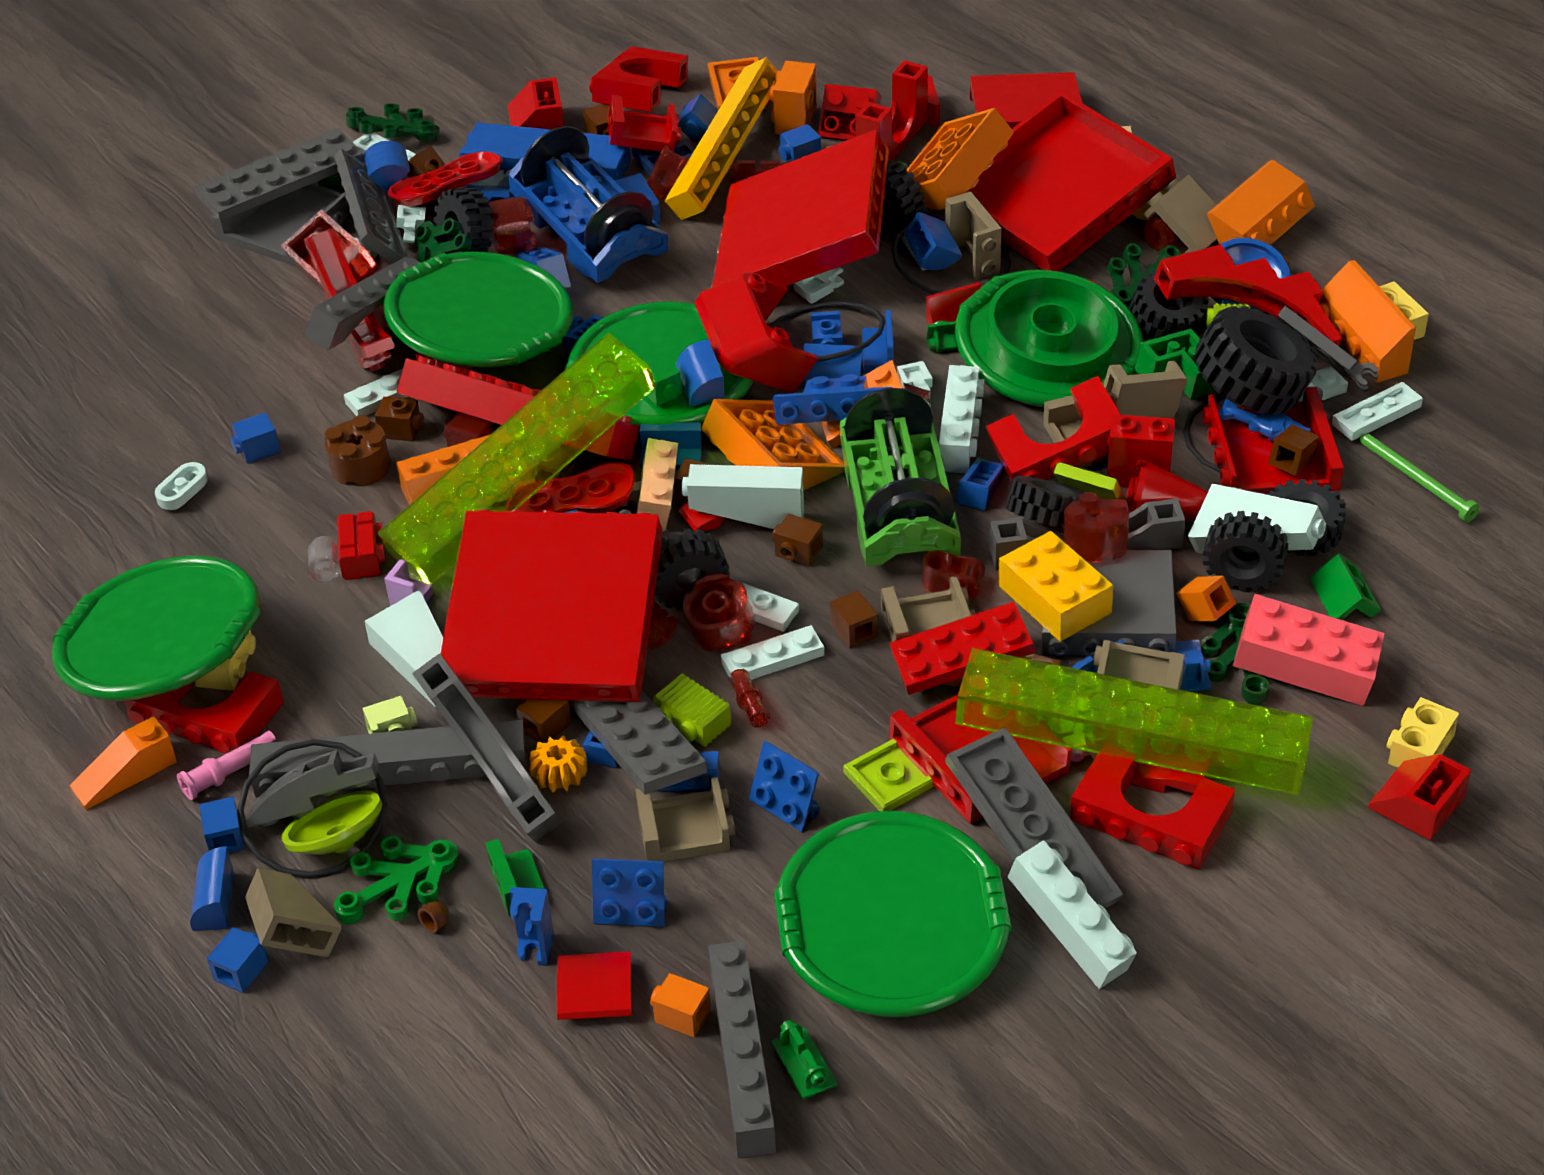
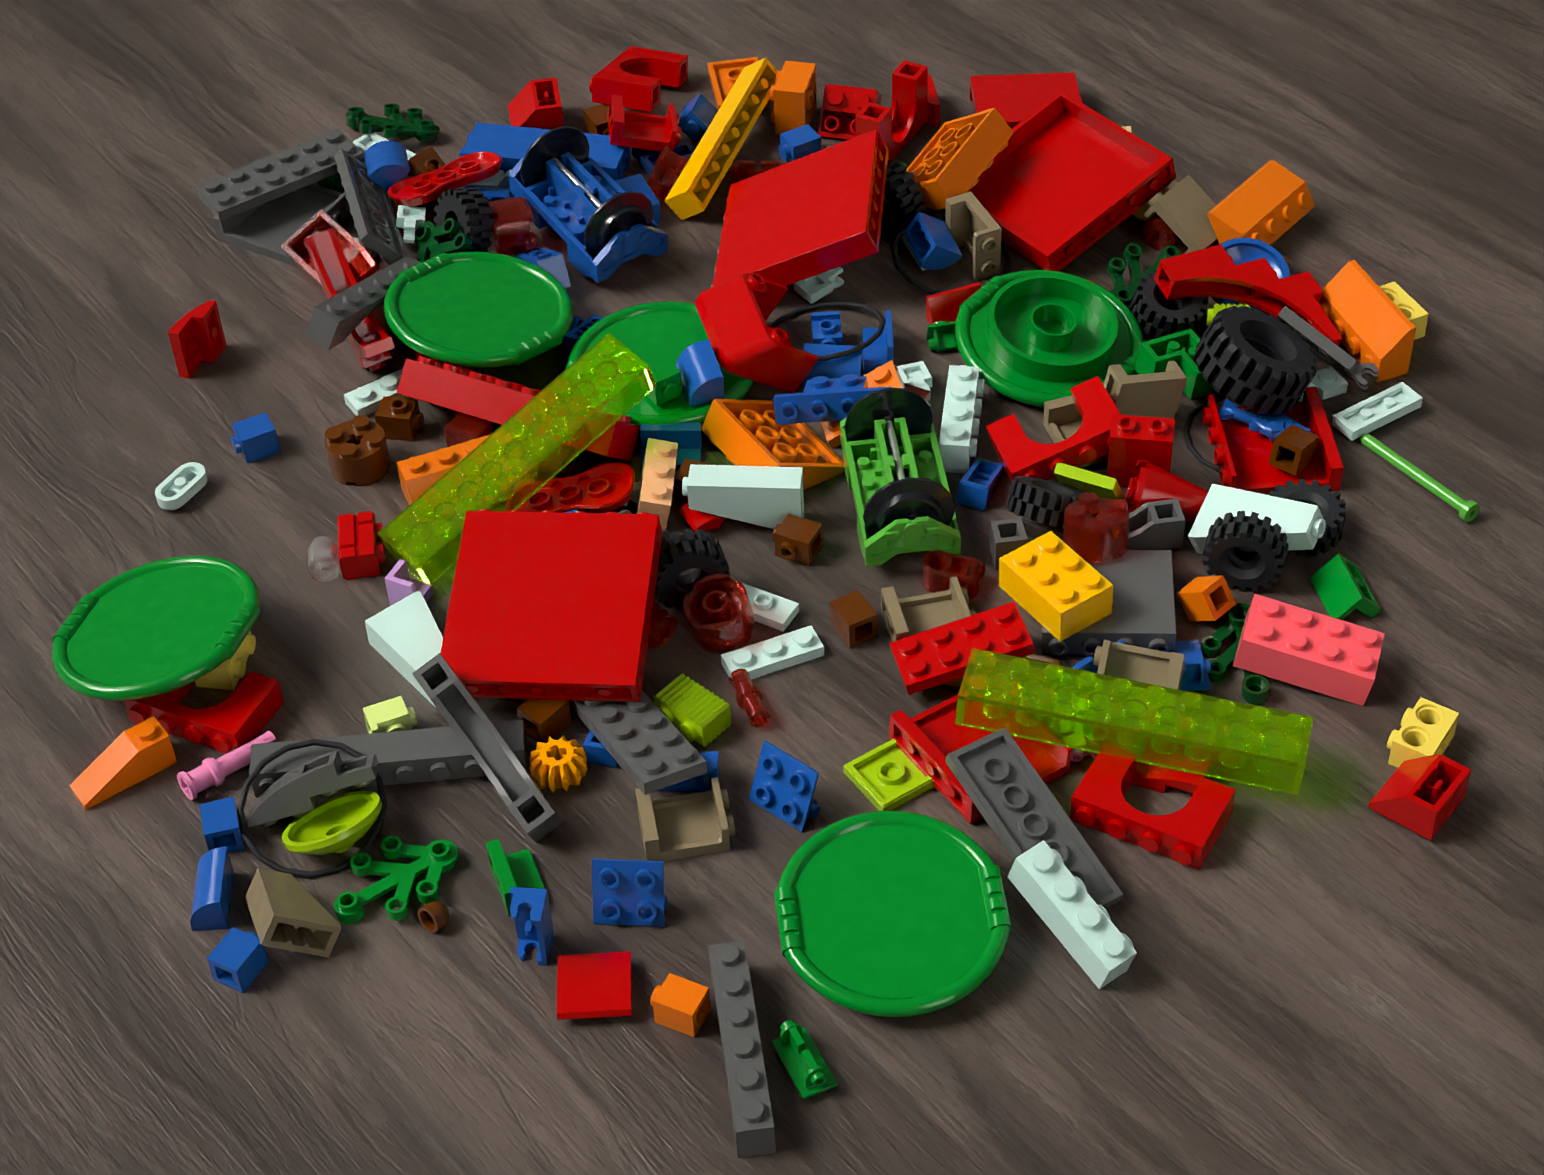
(197, 338): none -> red slope

